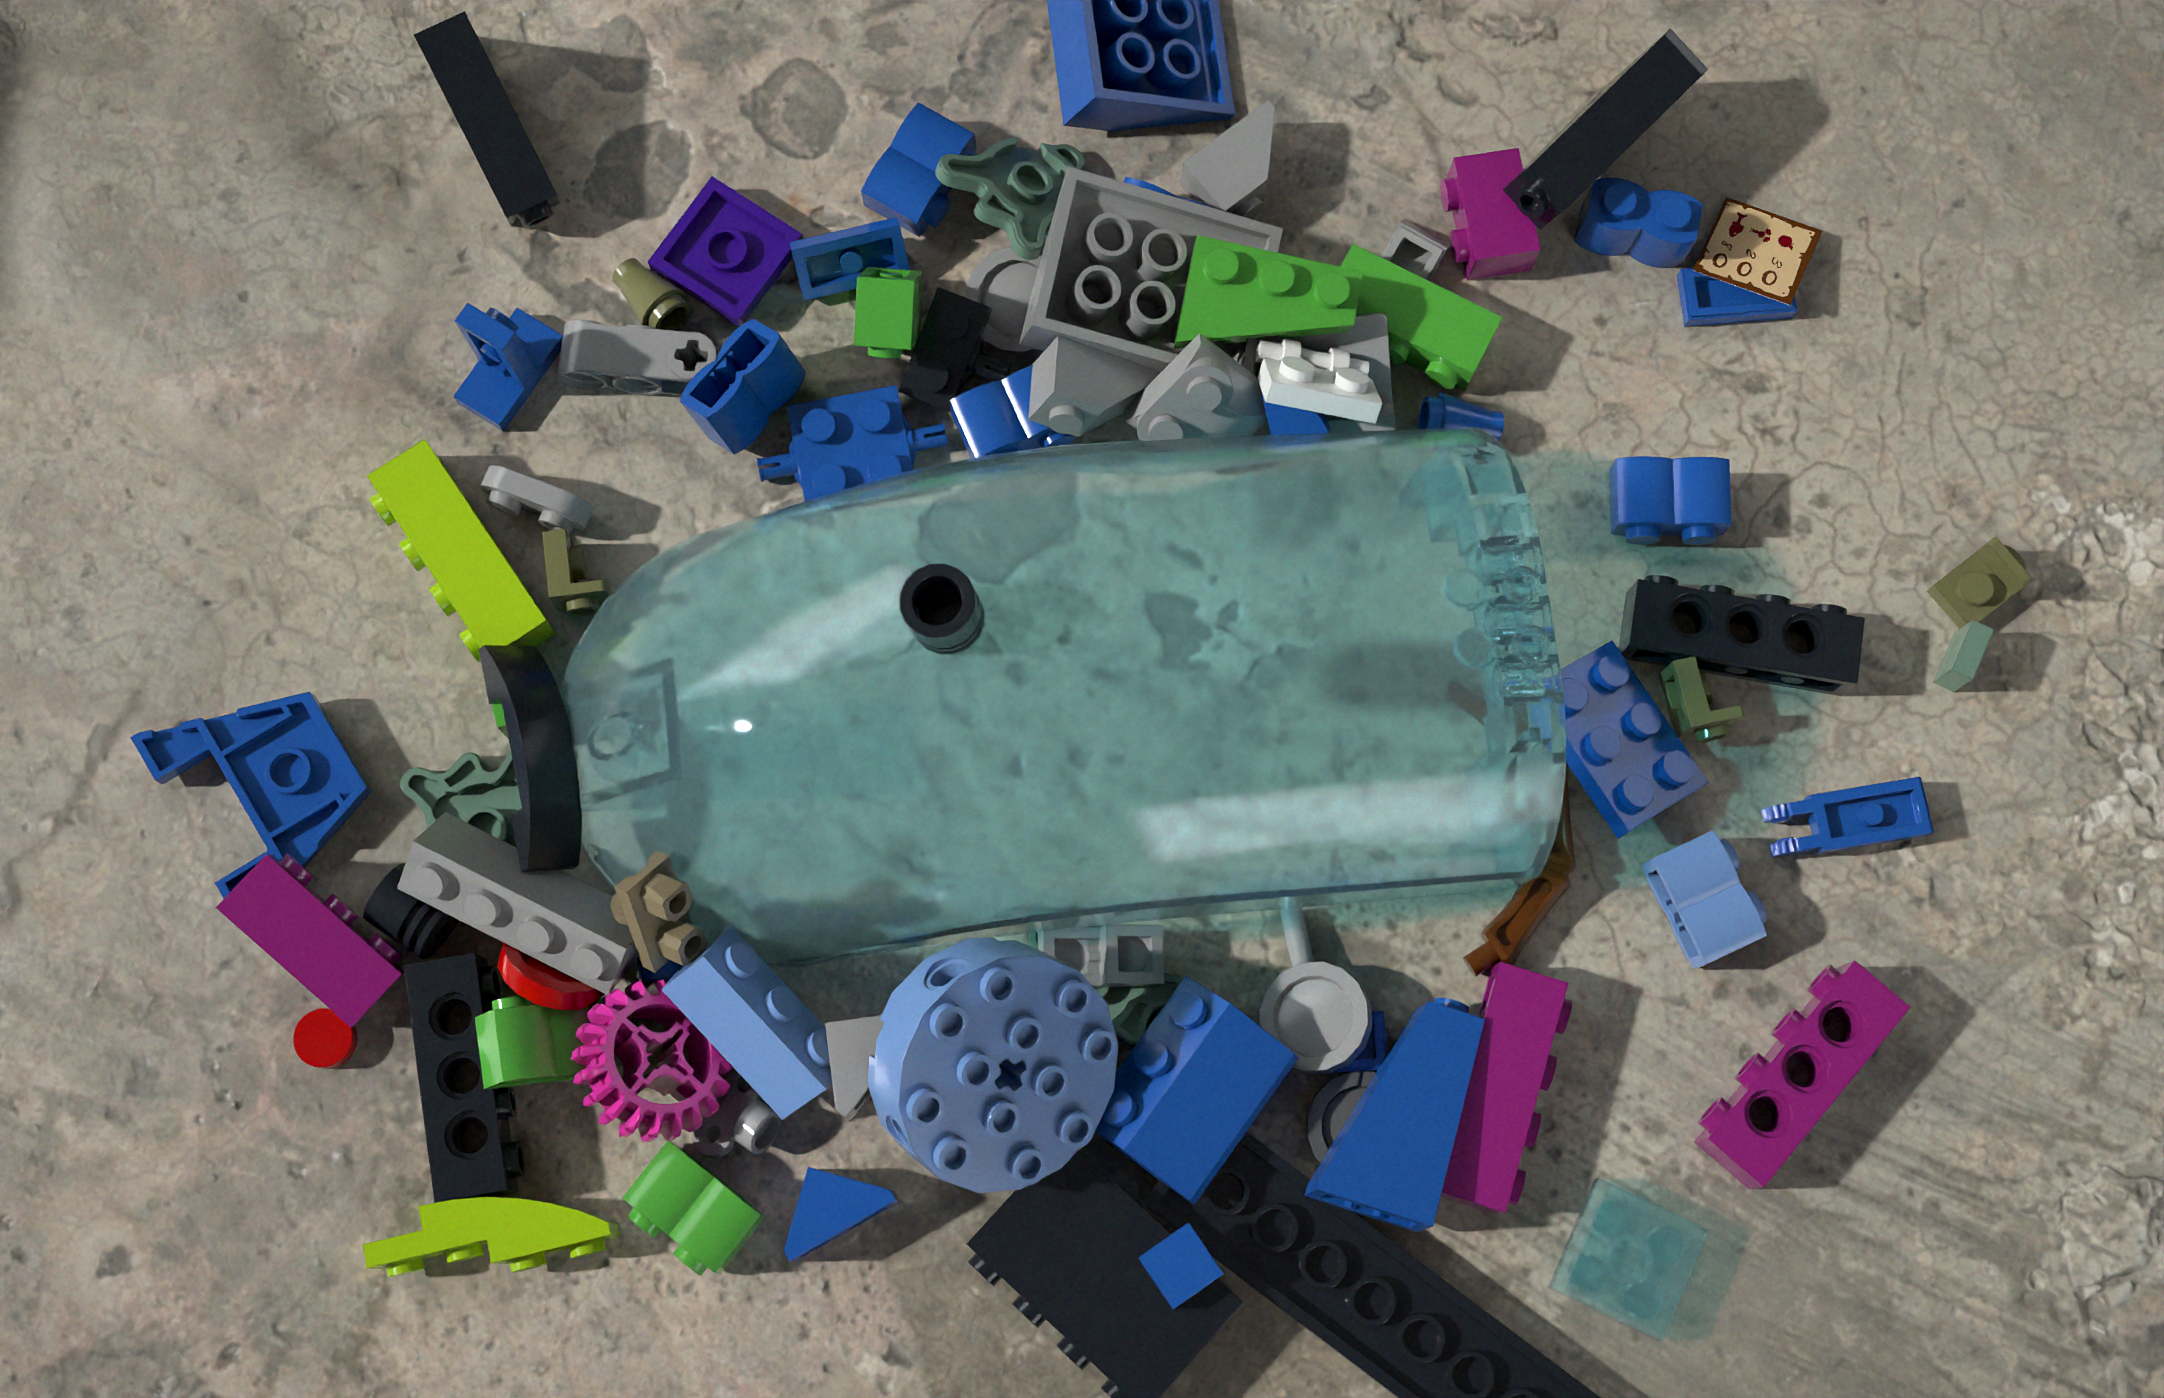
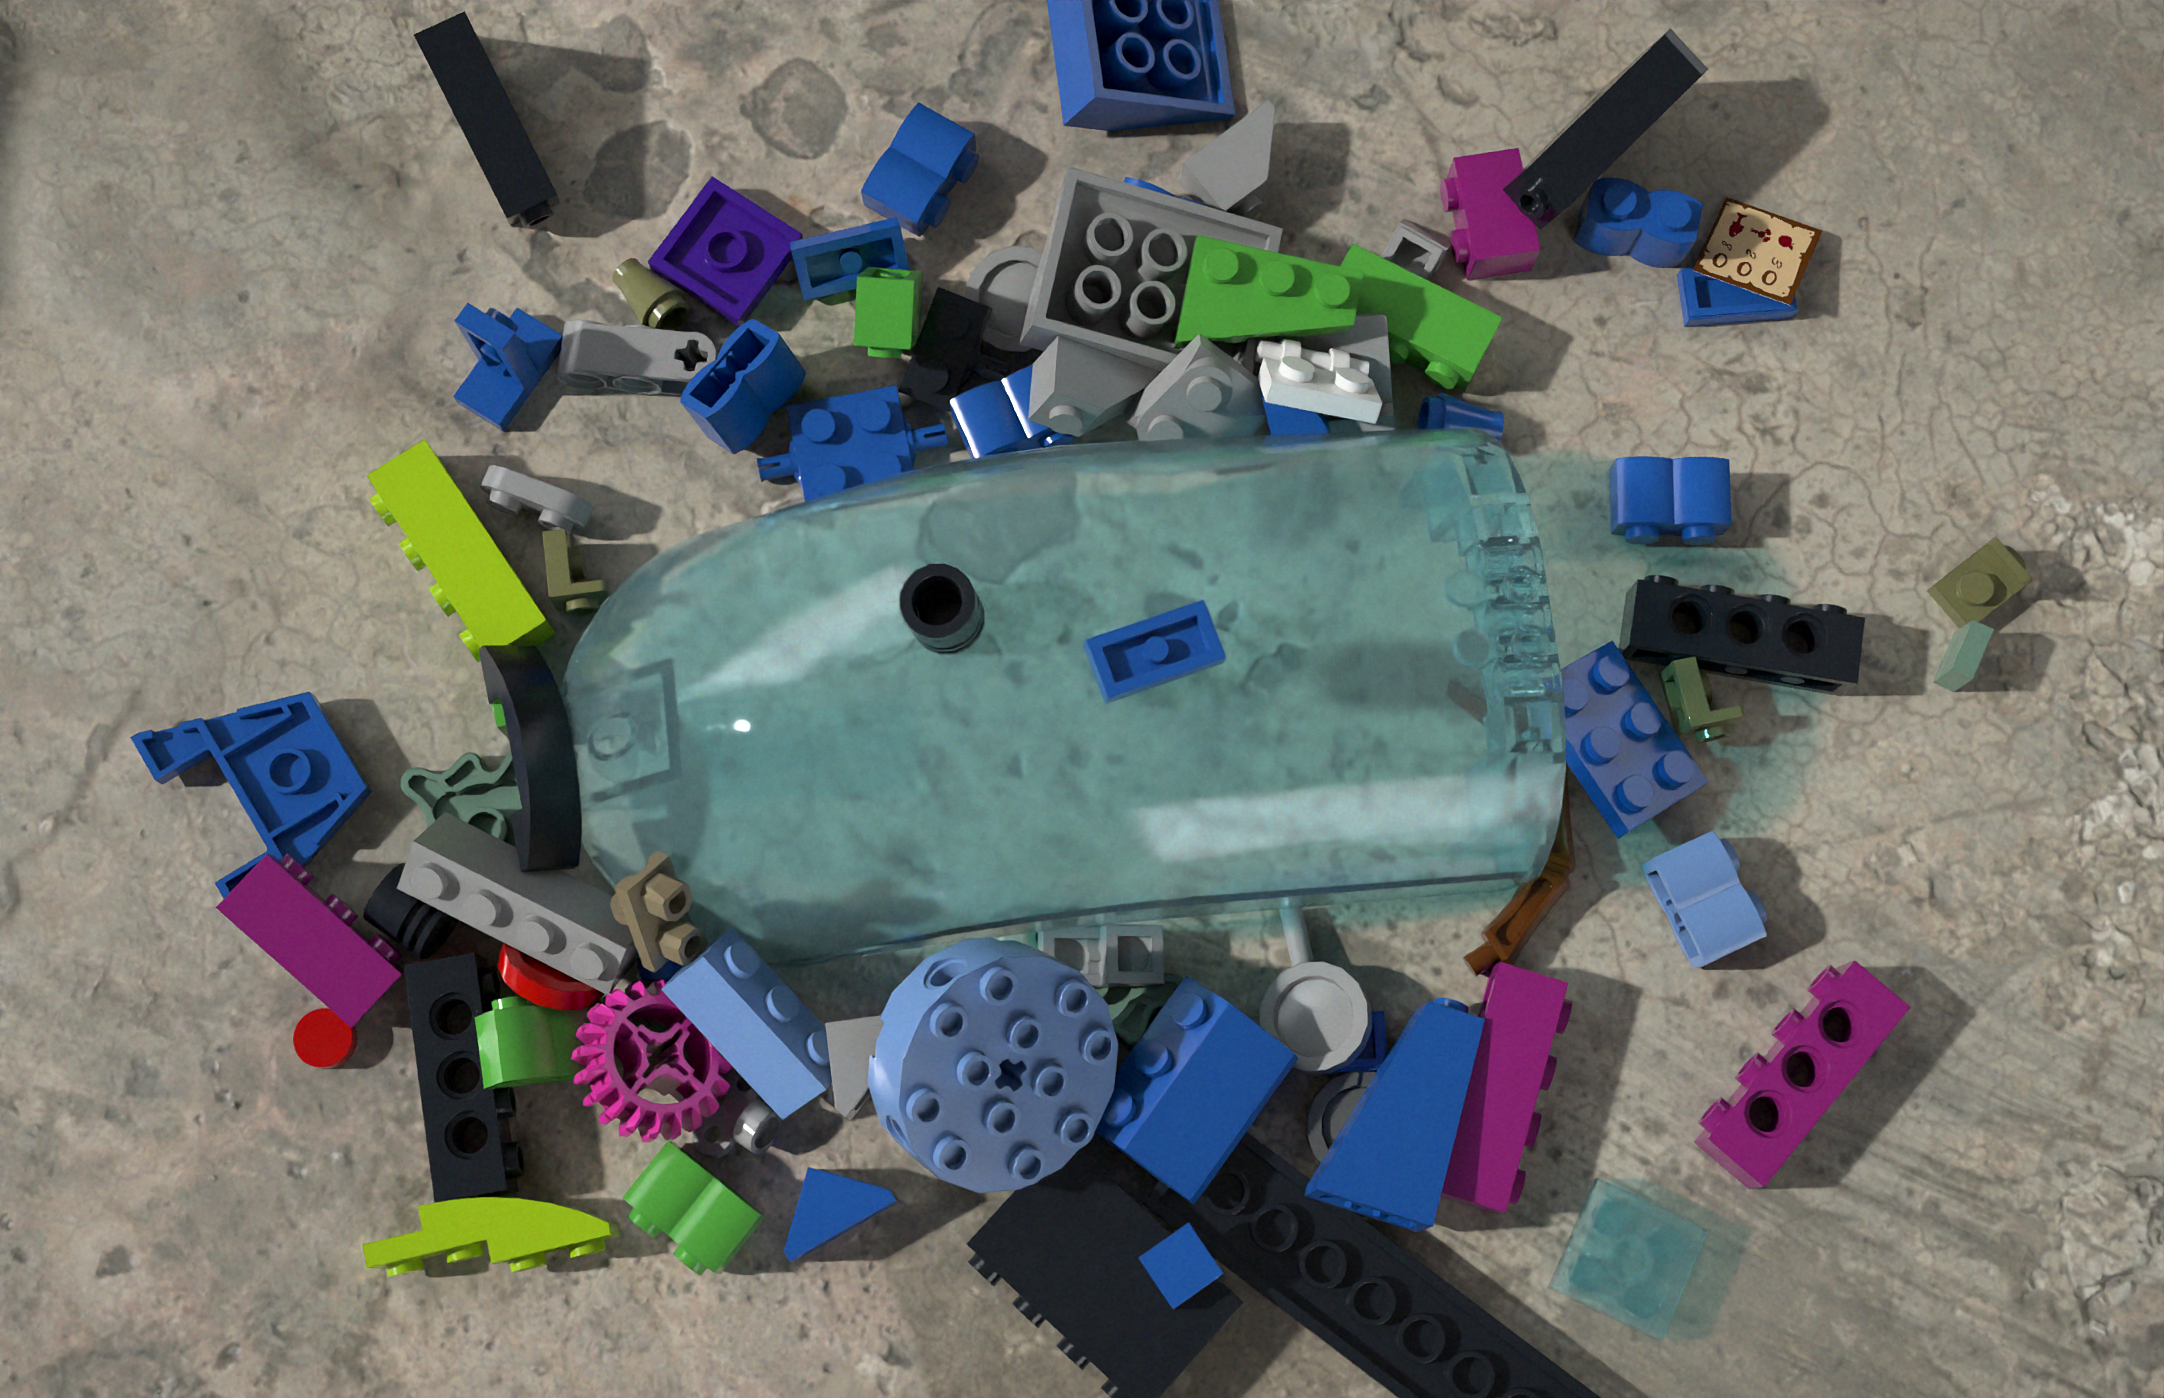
(1014, 188): sand green tile -> none
(1154, 651): none -> blue plate
(1854, 817): blue hinge -> none

